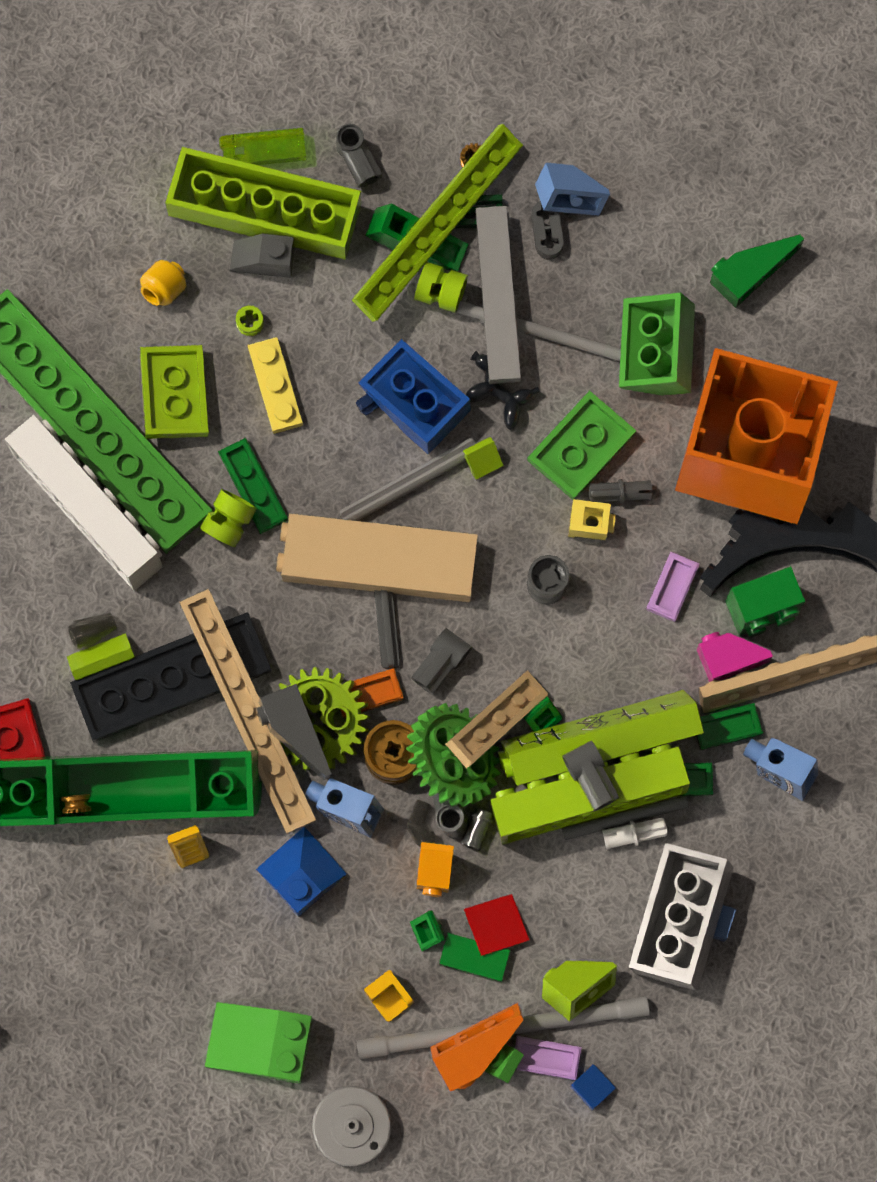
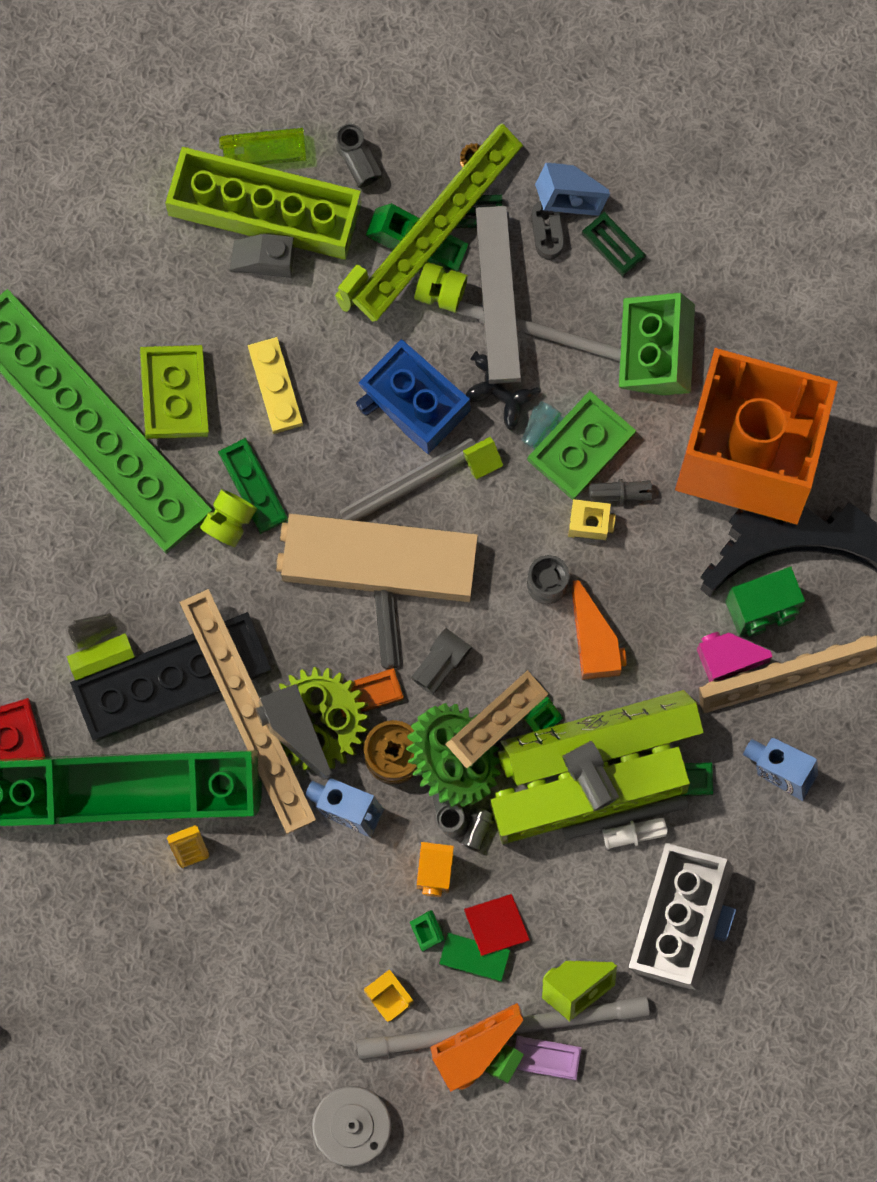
(76, 802): pearl gold bush -> none
(84, 503): white brick -> none
(163, 282): yellow head -> none
(257, 325): lime bush -> none
(259, 1042): bright green slope -> none
(301, 871): blue slope -> none
(350, 287): none -> lime slope
(417, 825): clear smoke arm -> none
(541, 423): none -> clear light blue cone
(592, 1087): blue slope -> none
(596, 640): none -> orange slope
(605, 252): none -> dark green tile
(672, 586): lavender tile -> none
(729, 726): green tile -> none
(750, 268): green slope -> none

